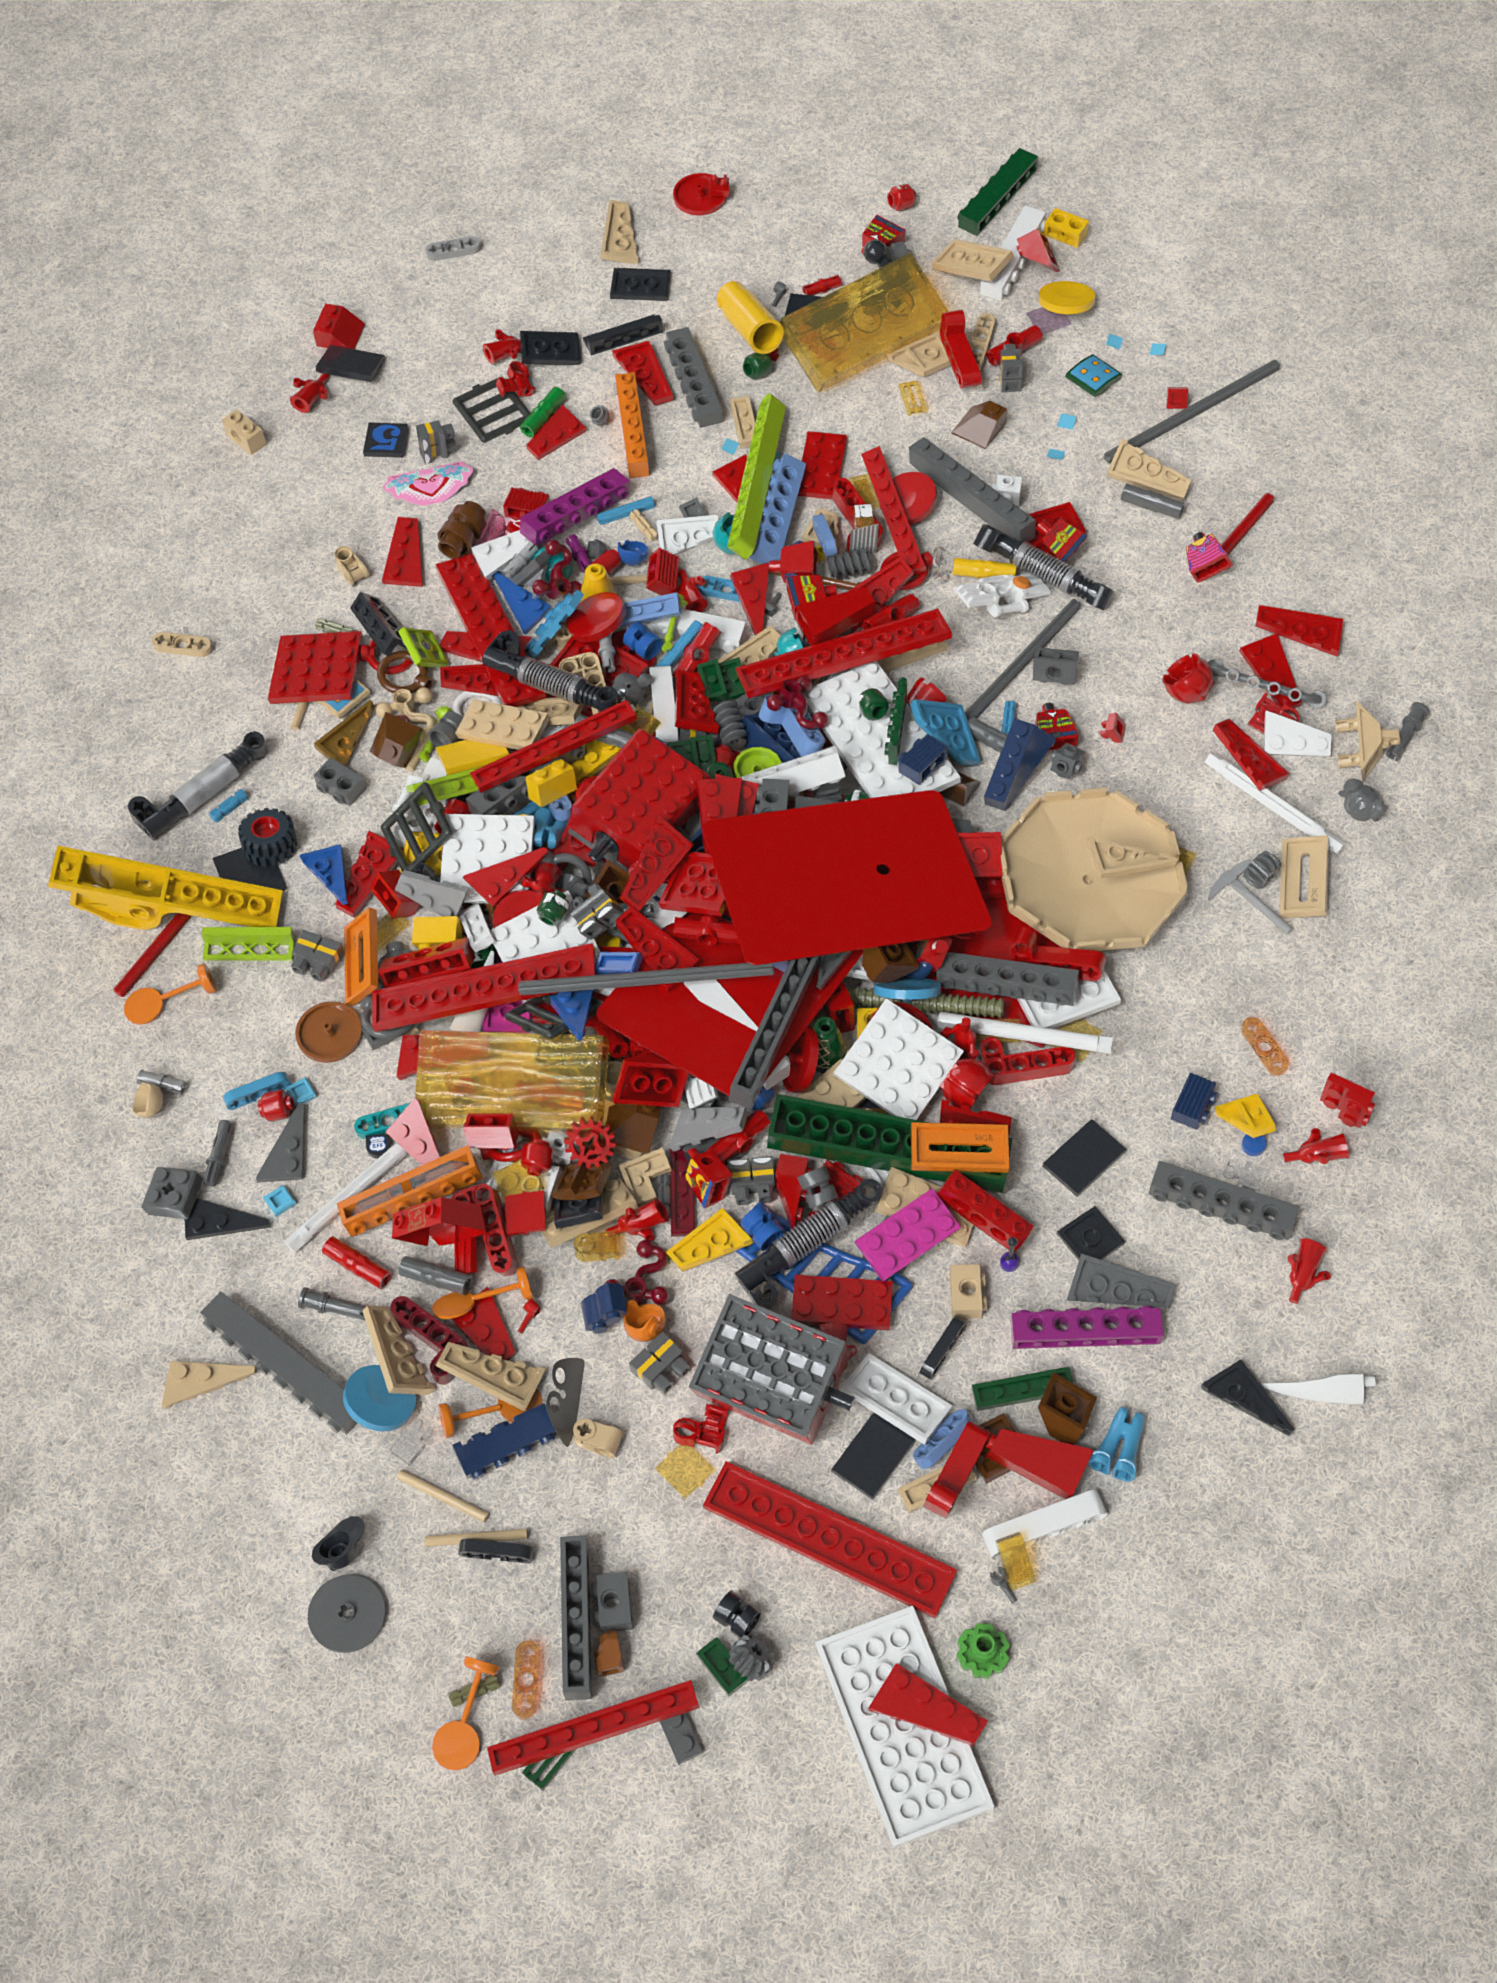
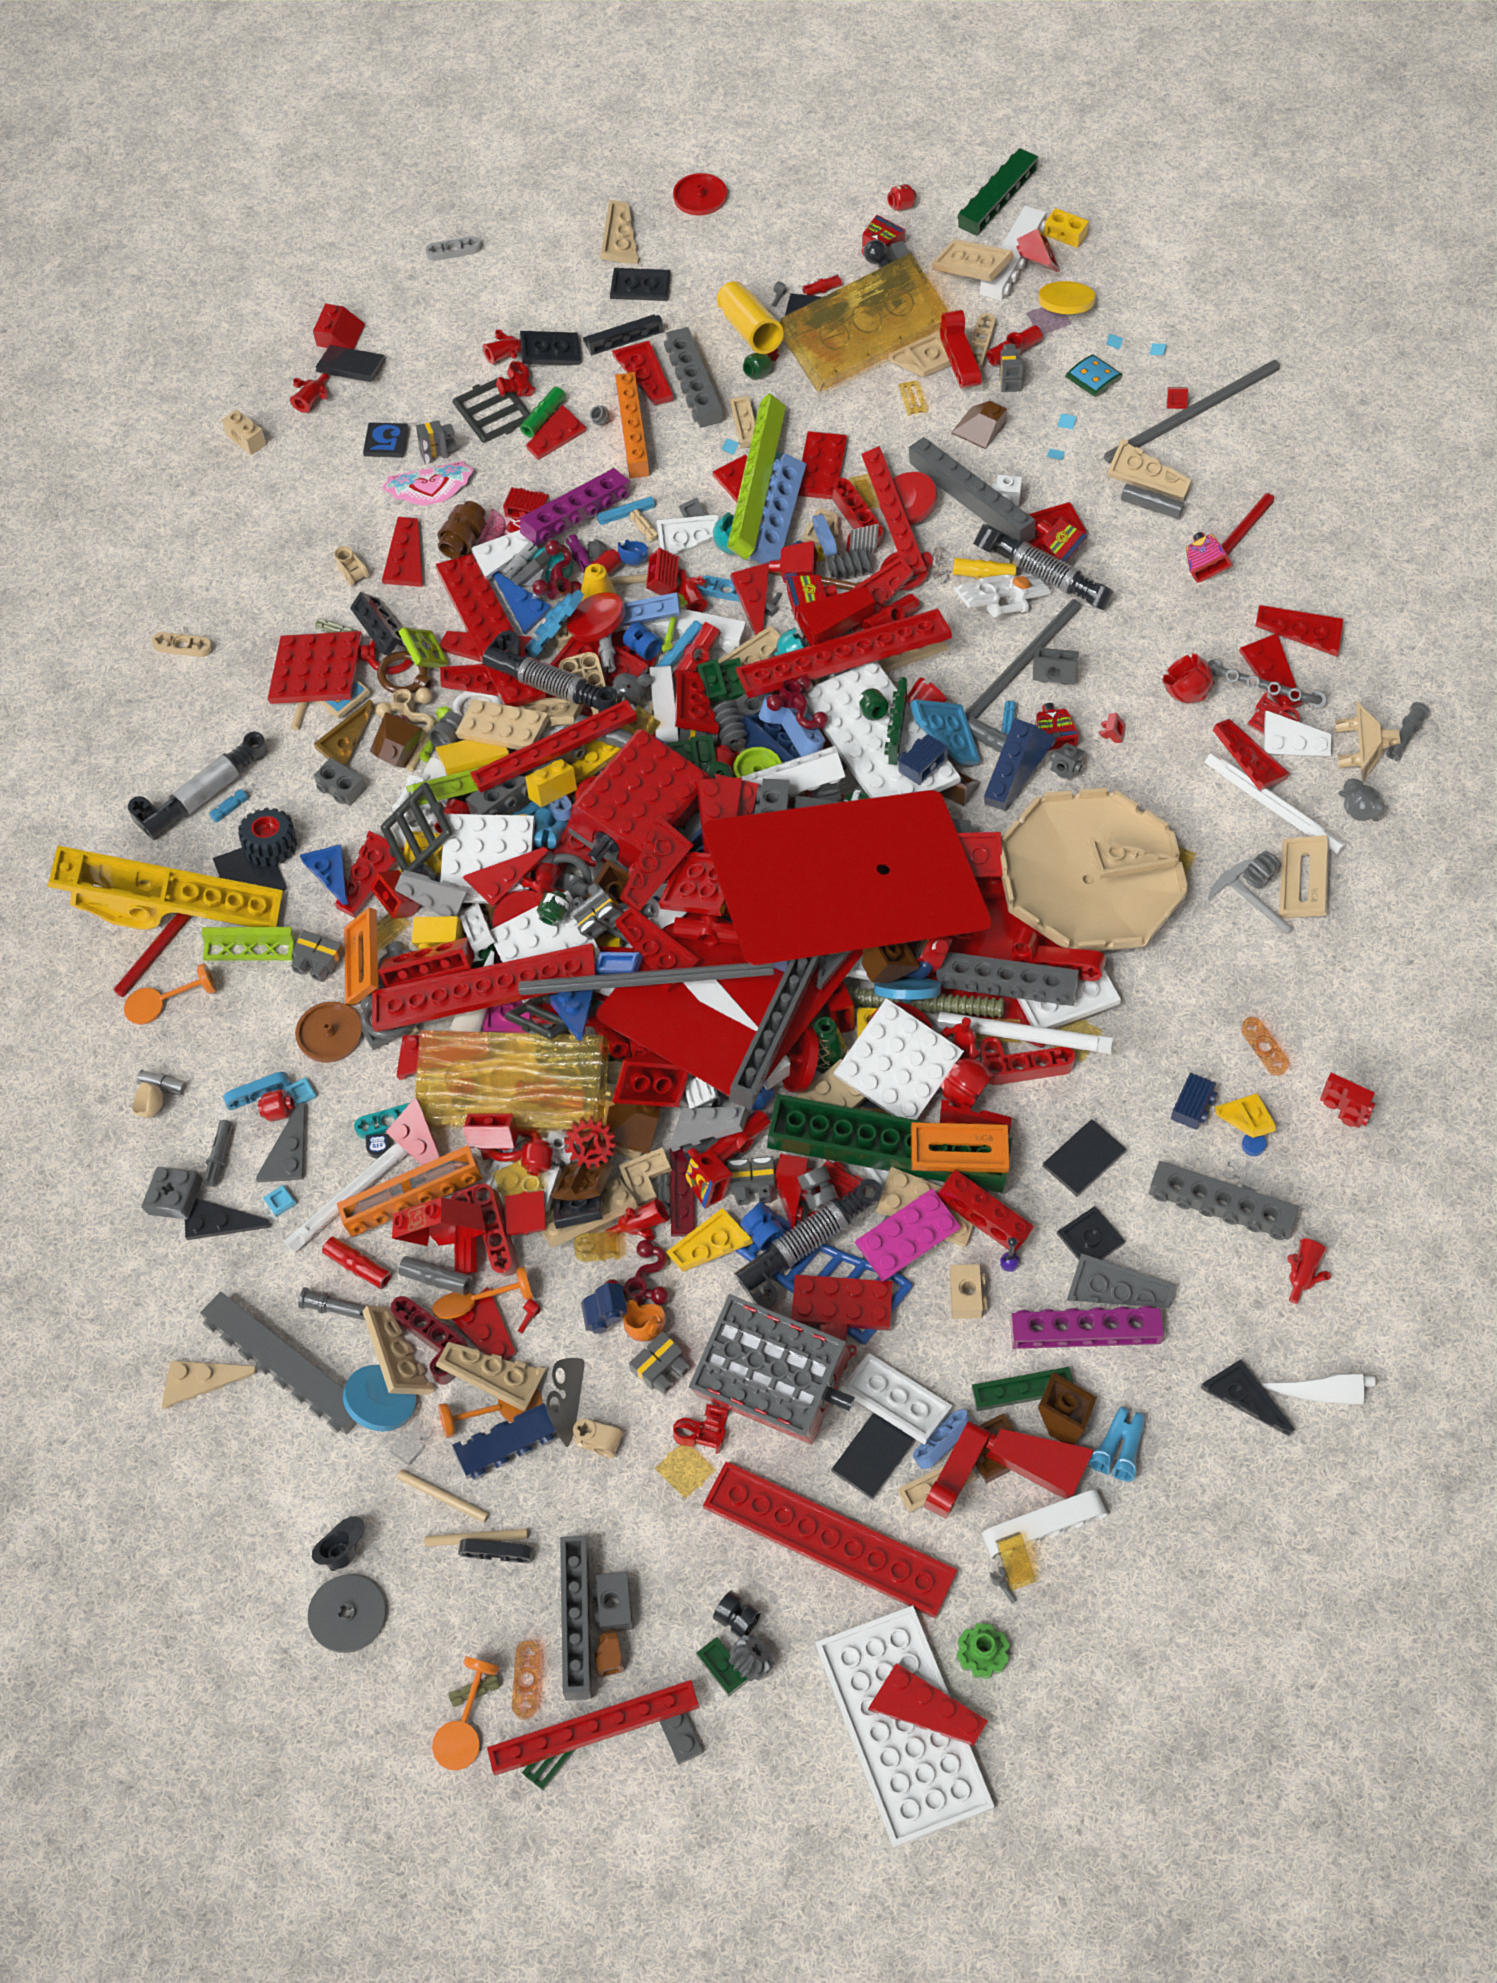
(719, 186): red tile -> none
(863, 516): leg -> none
(945, 1342): black beam -> none
(1320, 1151): red piece -> none

